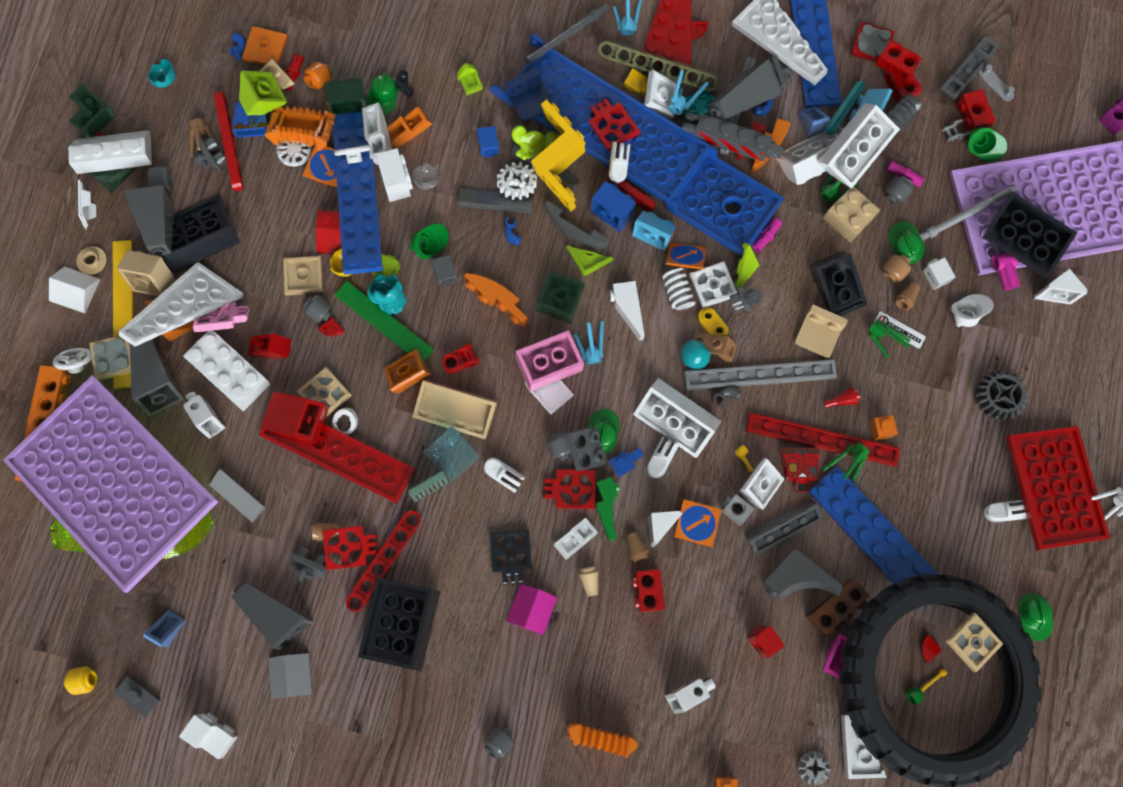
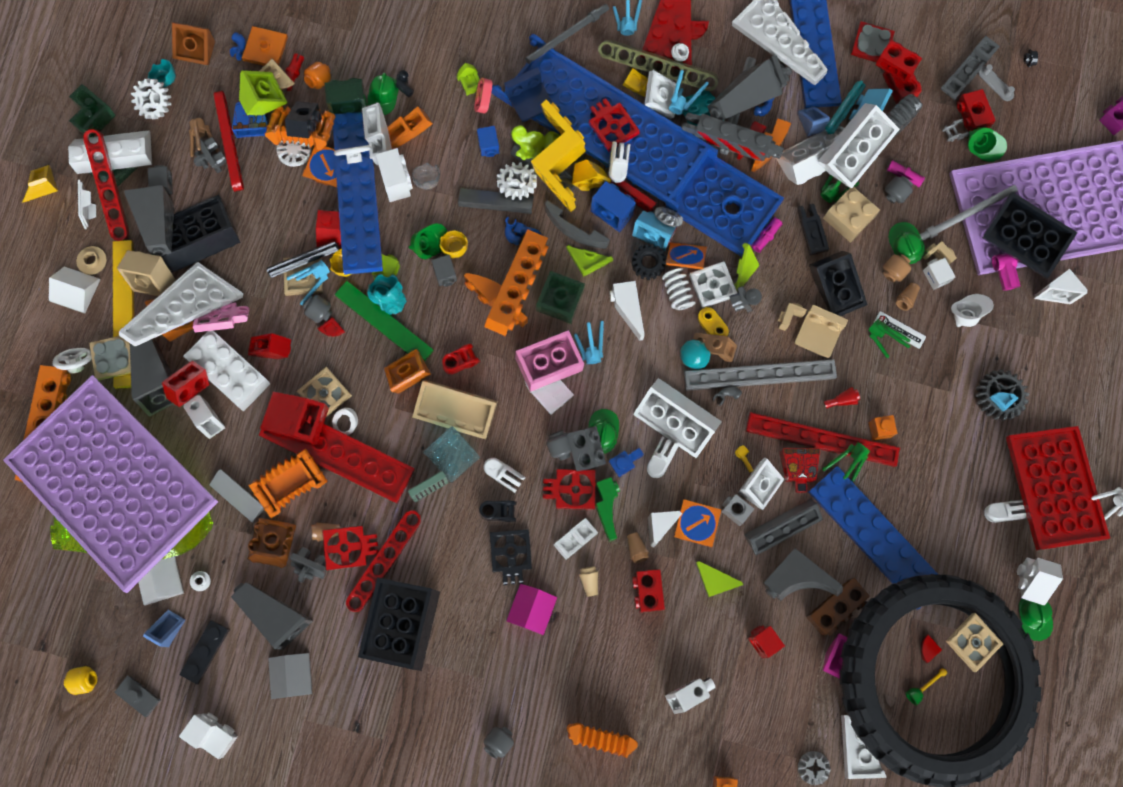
(40, 183): none -> yellow slope
(102, 186): none -> red beam
(151, 98): none -> white gear
(161, 582): none -> white slope
(185, 383): none -> red brick
(192, 43): none -> dark orange slope
(204, 652): none -> black plate
(205, 584): none -> white plate
(271, 542): none -> dark orange slope
(287, 481): none -> orange piece
(302, 119): none -> black brick
(302, 259): none -> axle
(318, 270): none -> medium azure plant
(454, 244): none -> yellow hair
(483, 95): none -> coral beam
(500, 511): none -> black piece
(502, 322): none -> orange brick
(521, 229): none -> blue arm
(588, 175): none -> yellow slope
(649, 251): none -> black tyre
(668, 217): none -> light grey gear
(684, 52): none -> white plate
(716, 581): none -> lime tile
(786, 316): none -> tan bracket
(813, 230): none -> black hinge
(940, 251): none -> tan bracket
(1003, 399): none -> medium azure tile
(1031, 58): none -> black plate
(1038, 579): none -> white brick

